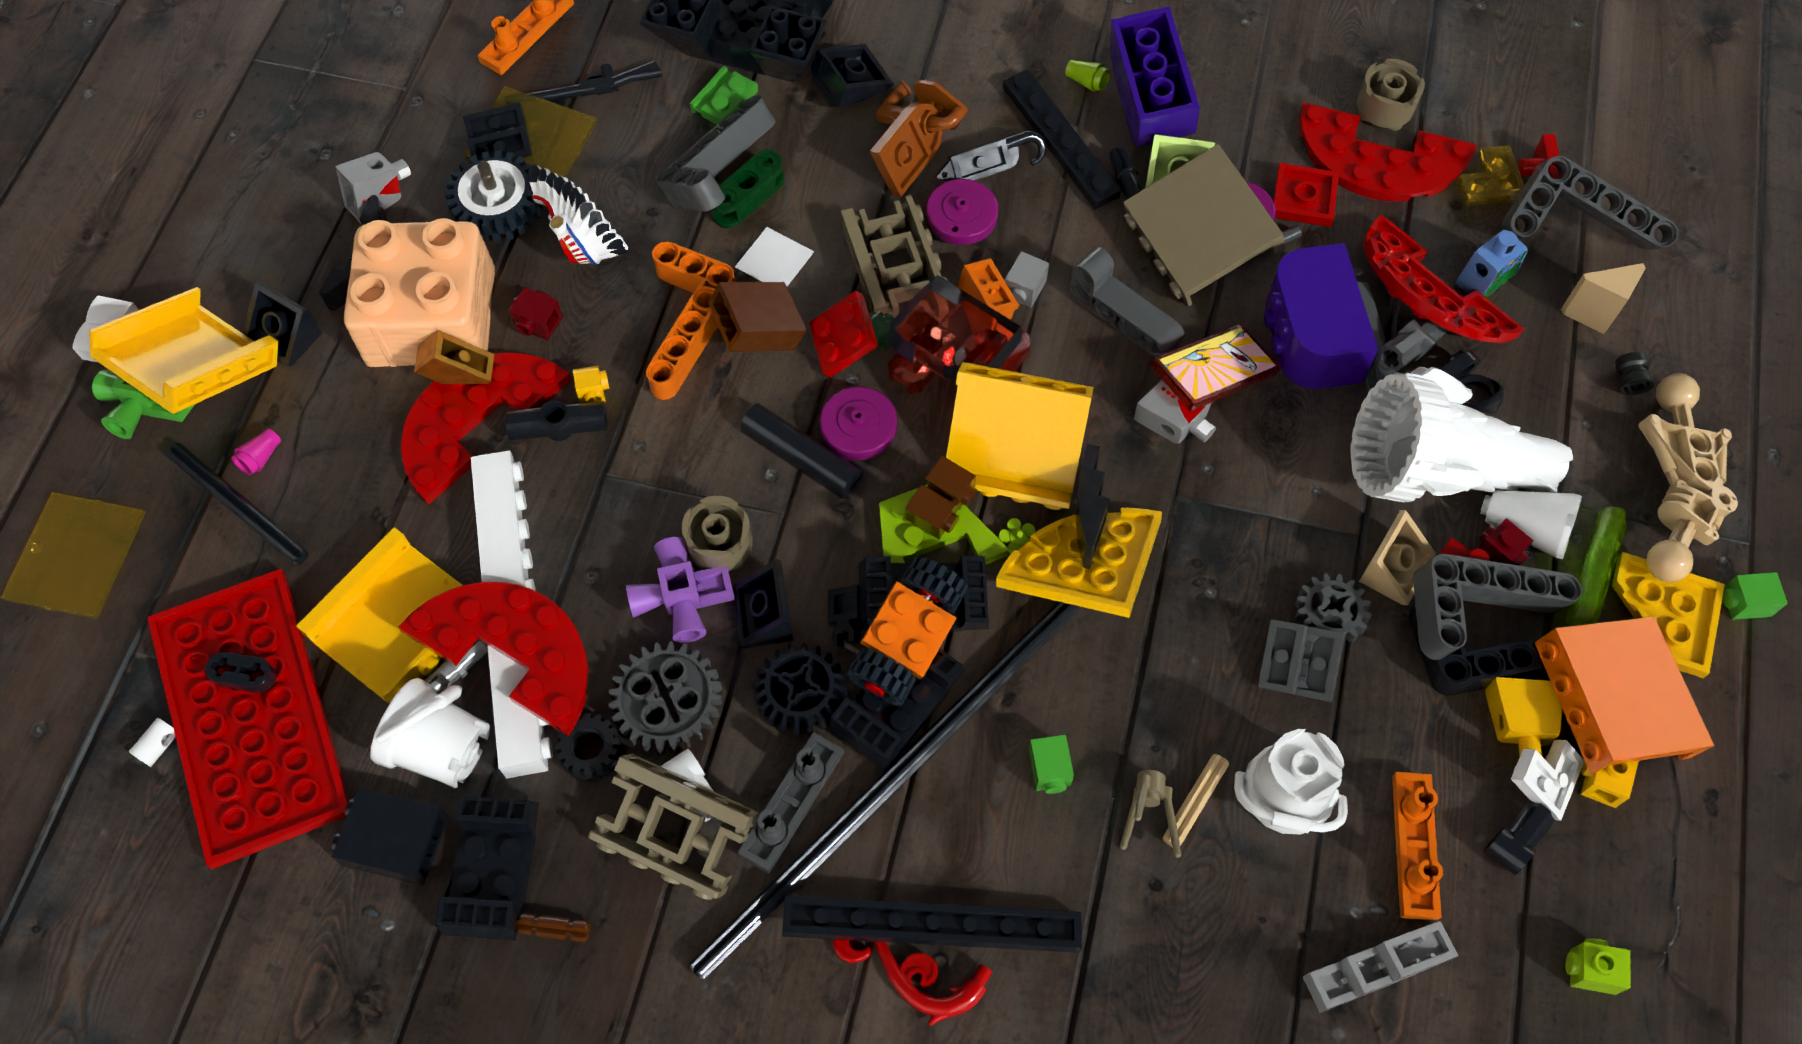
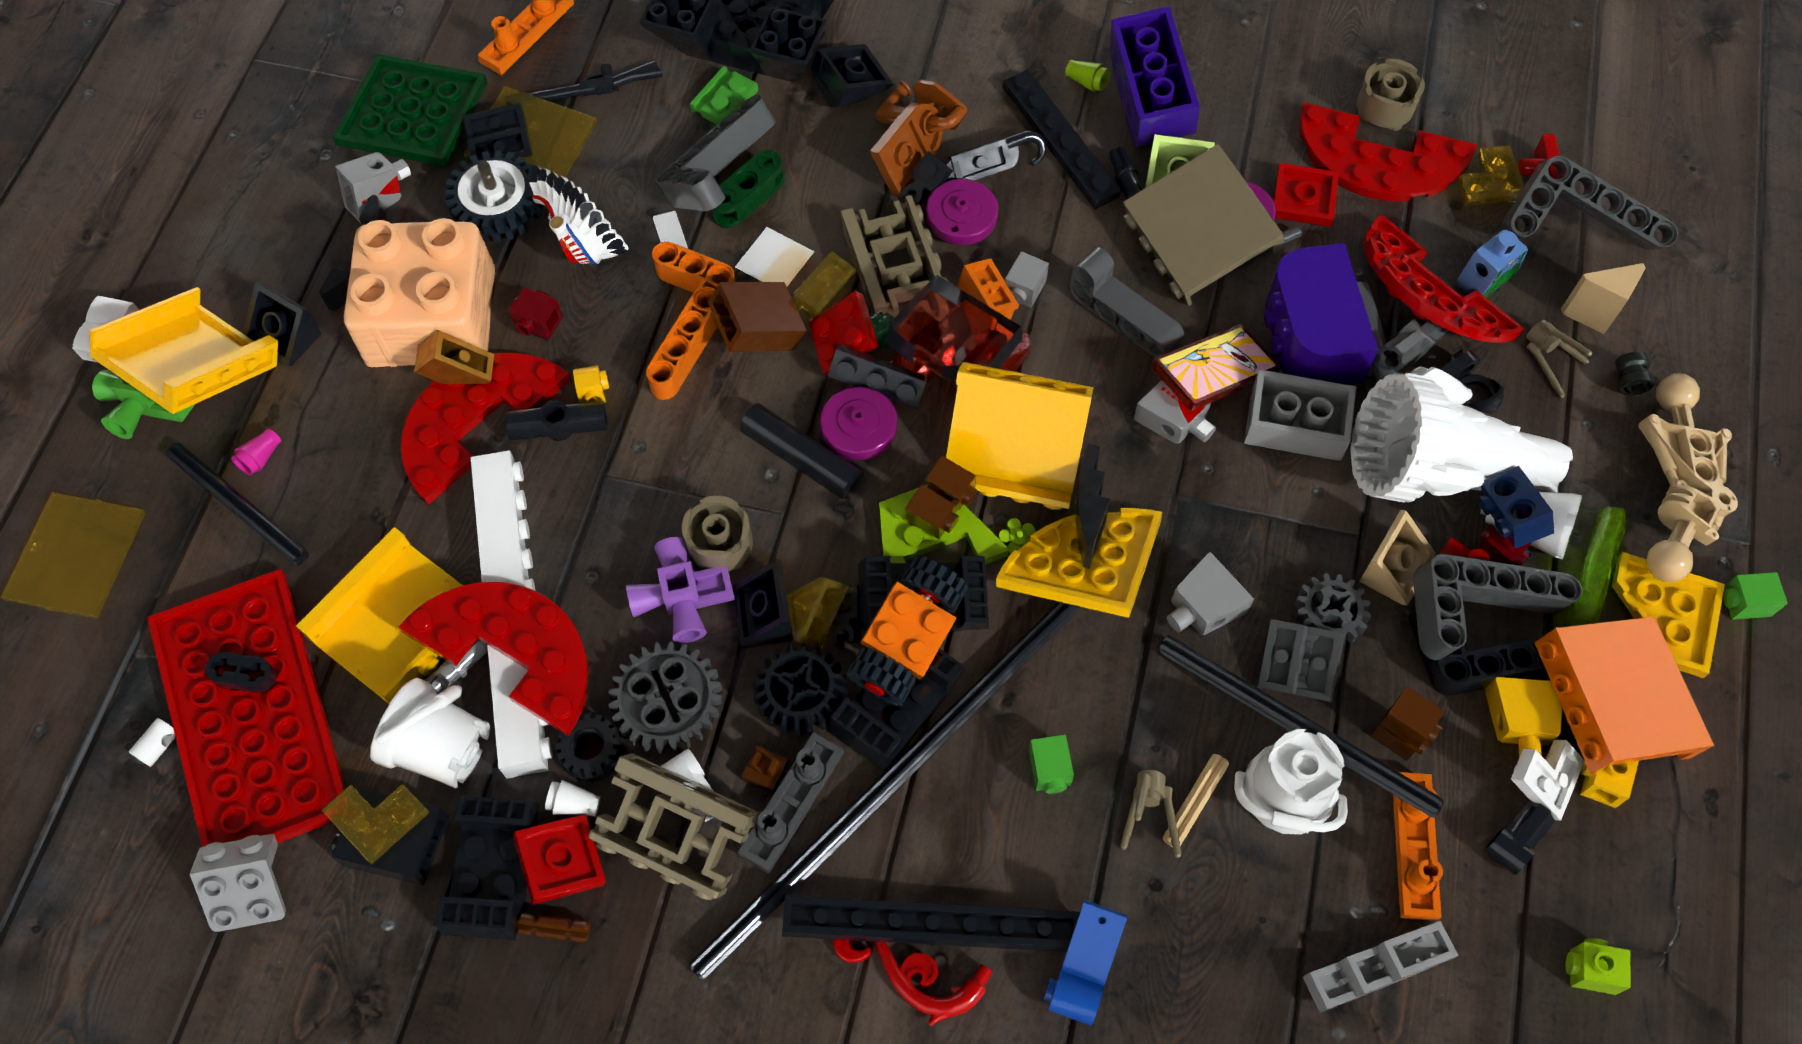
(238, 883): none -> light grey bracket
(375, 829): none -> clear yellow plate
(410, 110): none -> dark green plate
(558, 859): none -> red plate
(571, 800): none -> white cone
(669, 228): none -> white sticker
(765, 769): none -> reddish brown tile
(814, 609): none -> clear yellow slope
(822, 285): none -> clear yellow hinge
(879, 375): none -> black plate
(928, 174): none -> black plate
(1086, 964): none -> blue door
(1208, 598): none -> light grey torso
(1291, 720): none -> black axle
(1300, 415): none -> light grey brick
(1409, 724): none -> reddish brown piece
(1516, 507): none -> dark blue brick
(1547, 338): none -> dark tan plant

